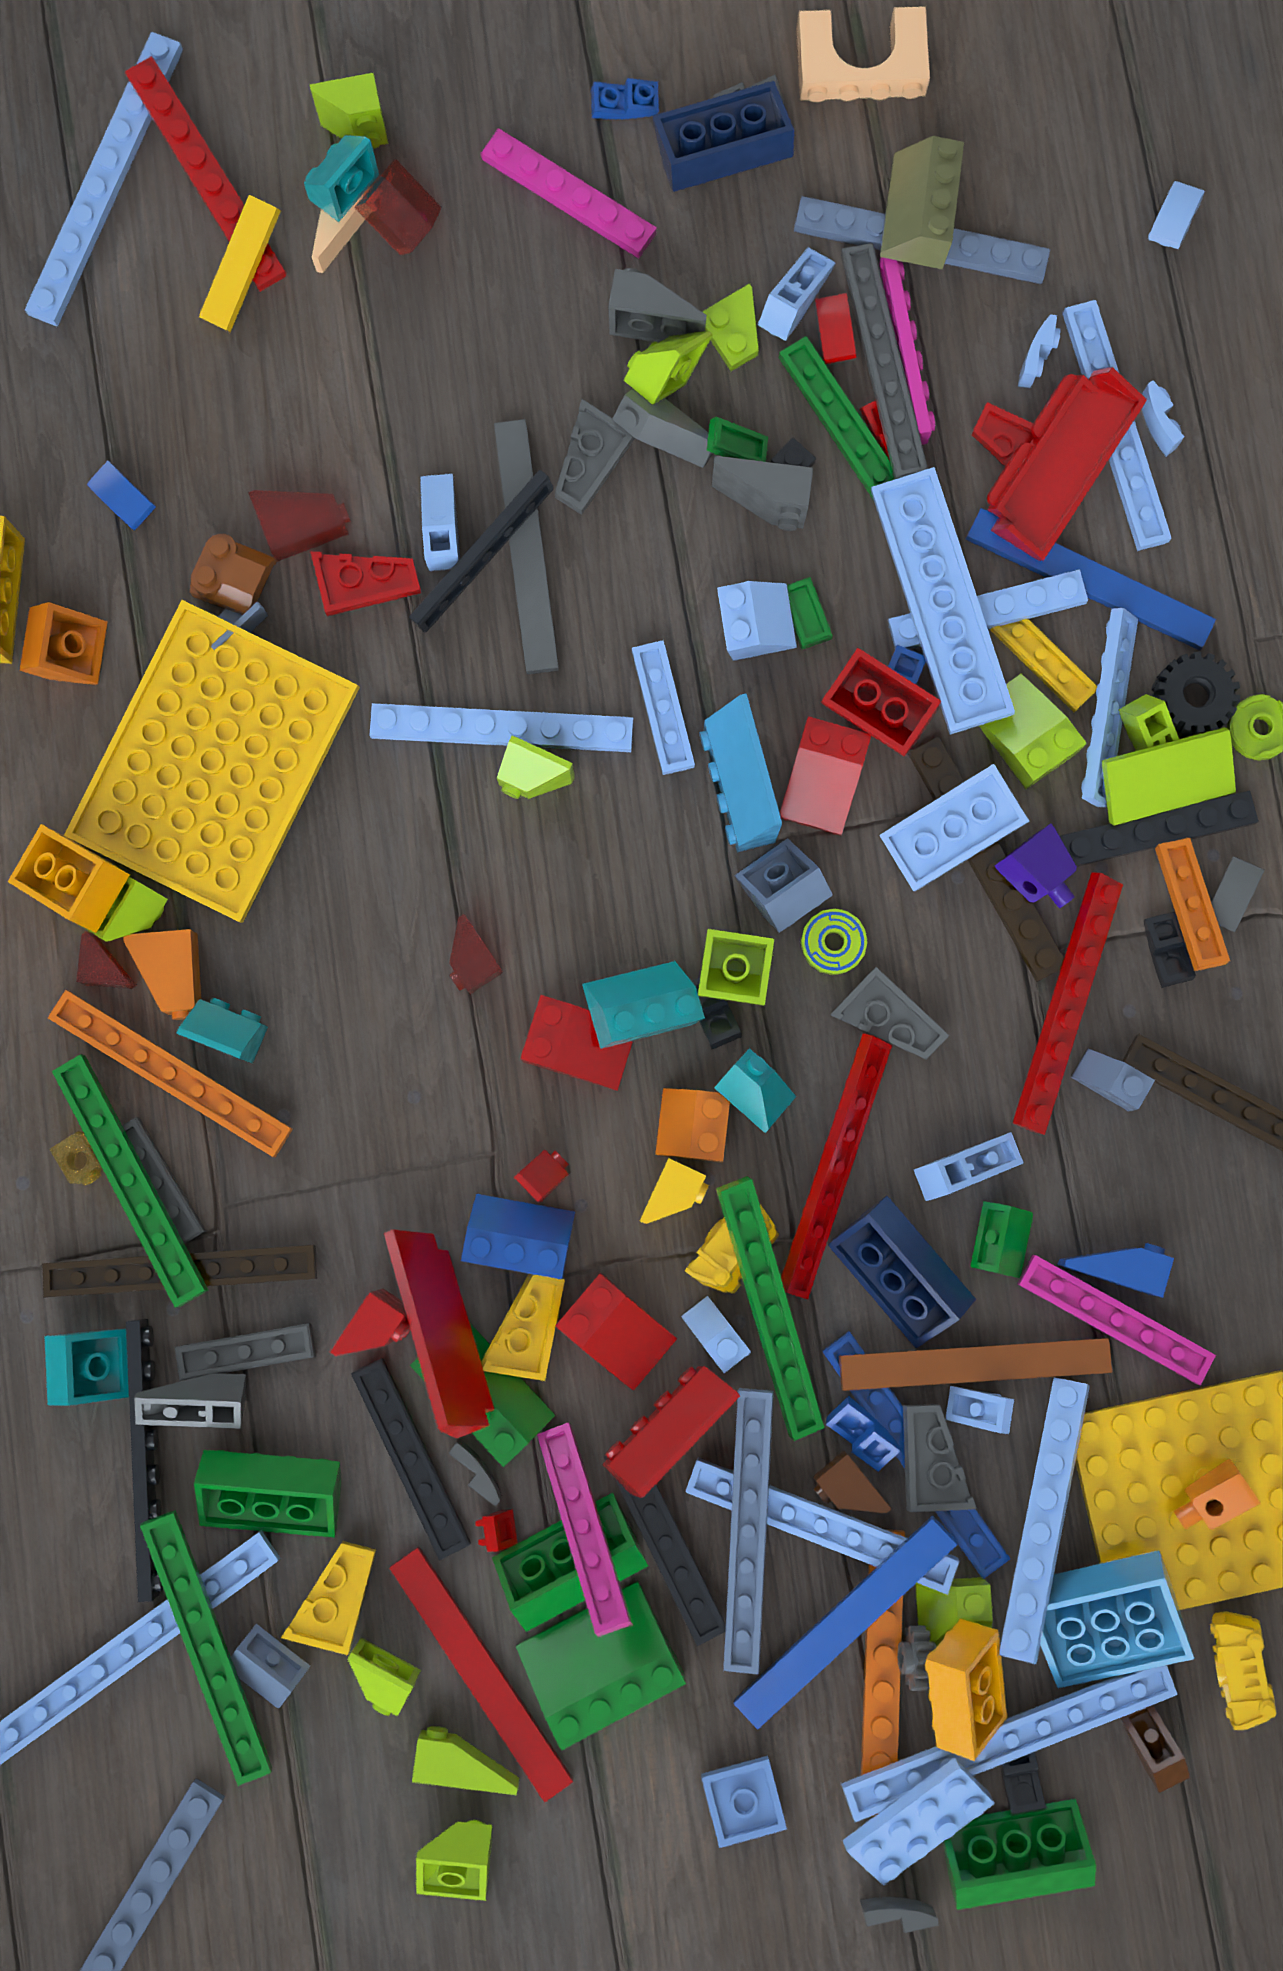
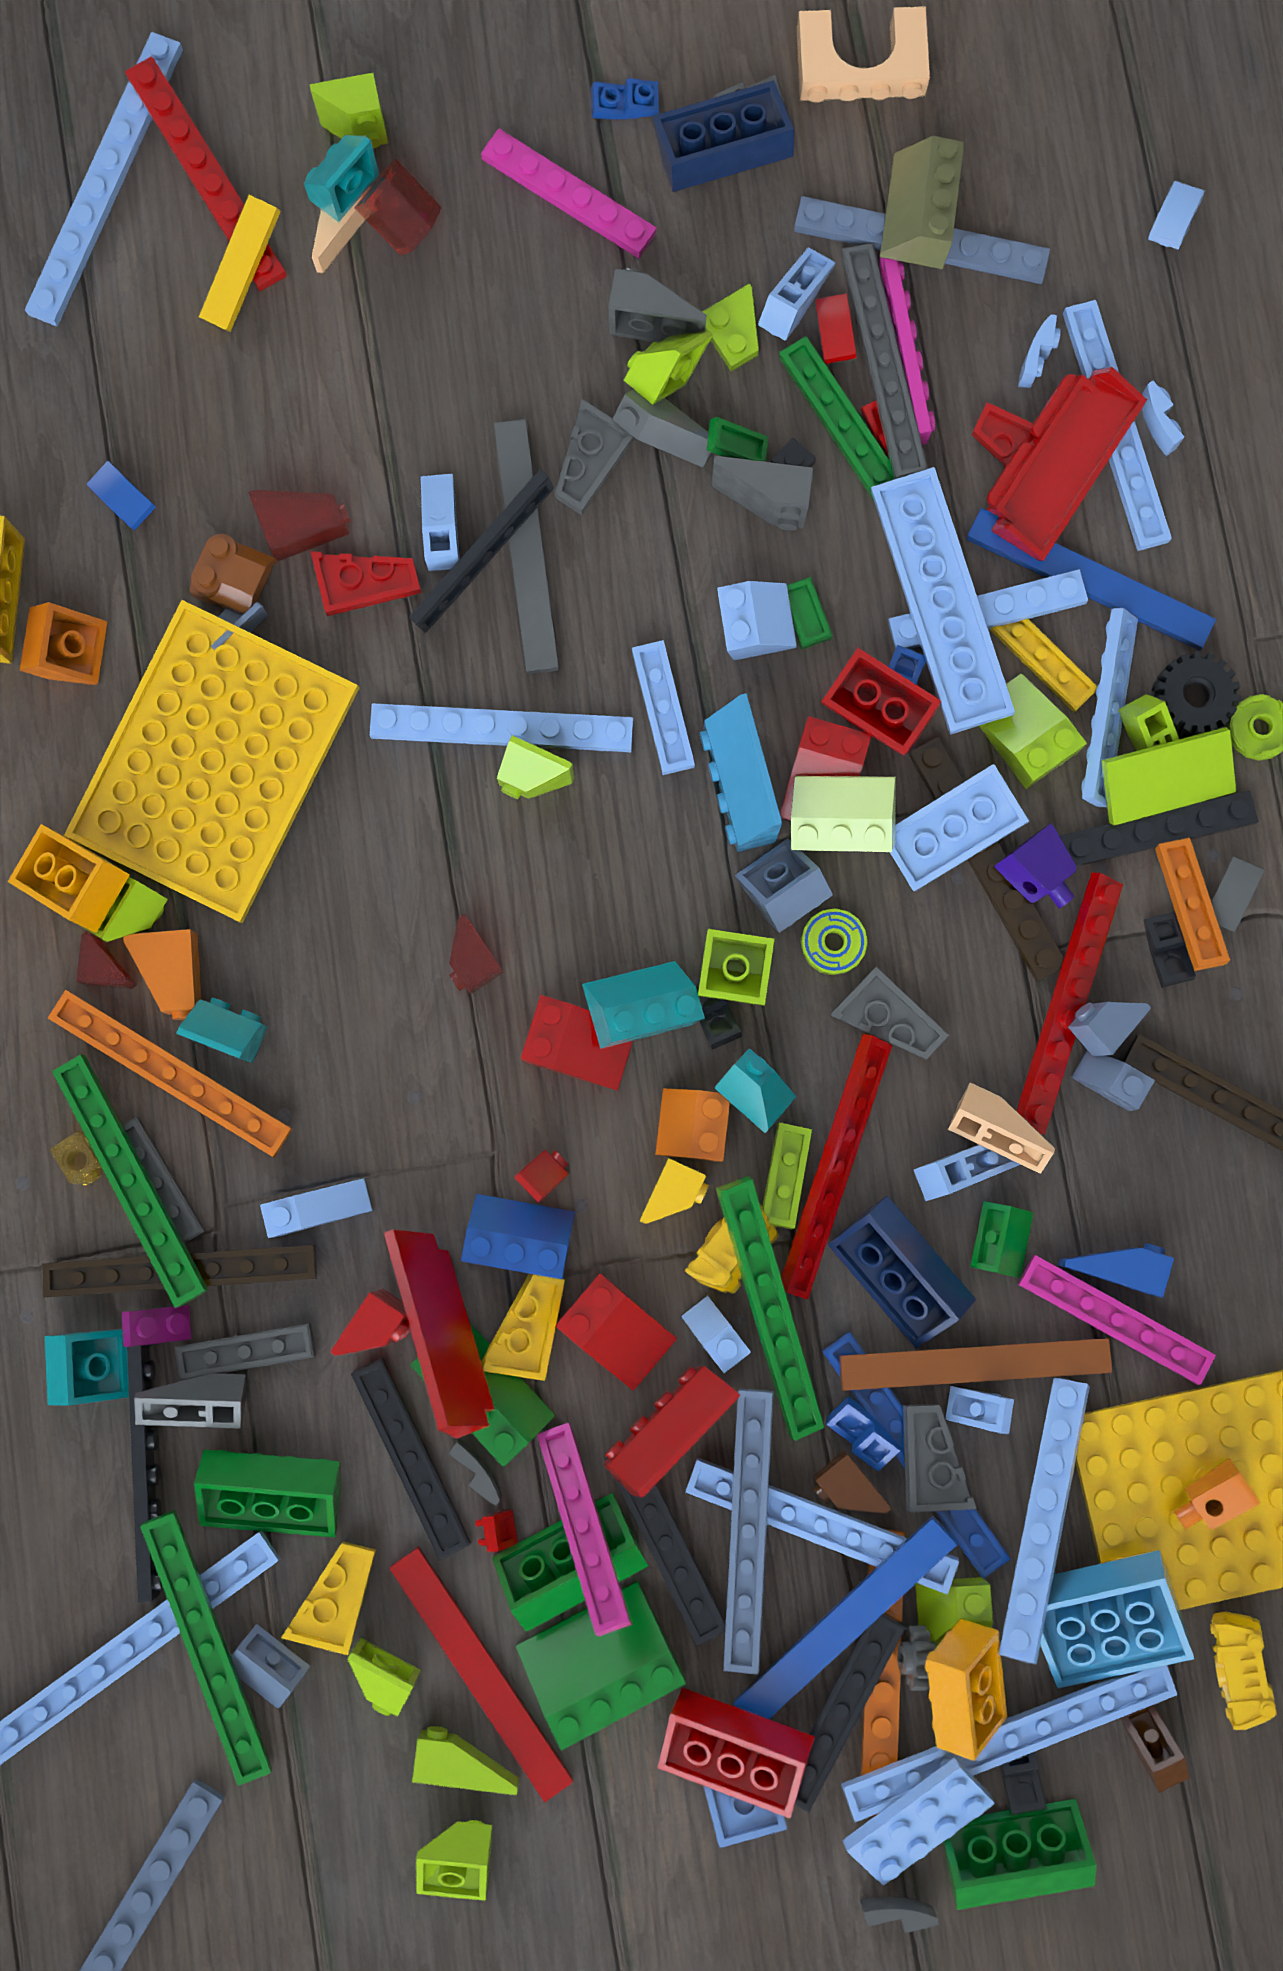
(156, 1325): none -> magenta plate
(316, 1208): none -> light blue slope
(735, 1752): none -> red slope
(786, 1175): none -> lime plate
(843, 813): none -> yellowish green slope
(847, 1703): none -> black tile
(997, 1126): none -> light nougat slope
(1106, 1025): none -> sand blue slope

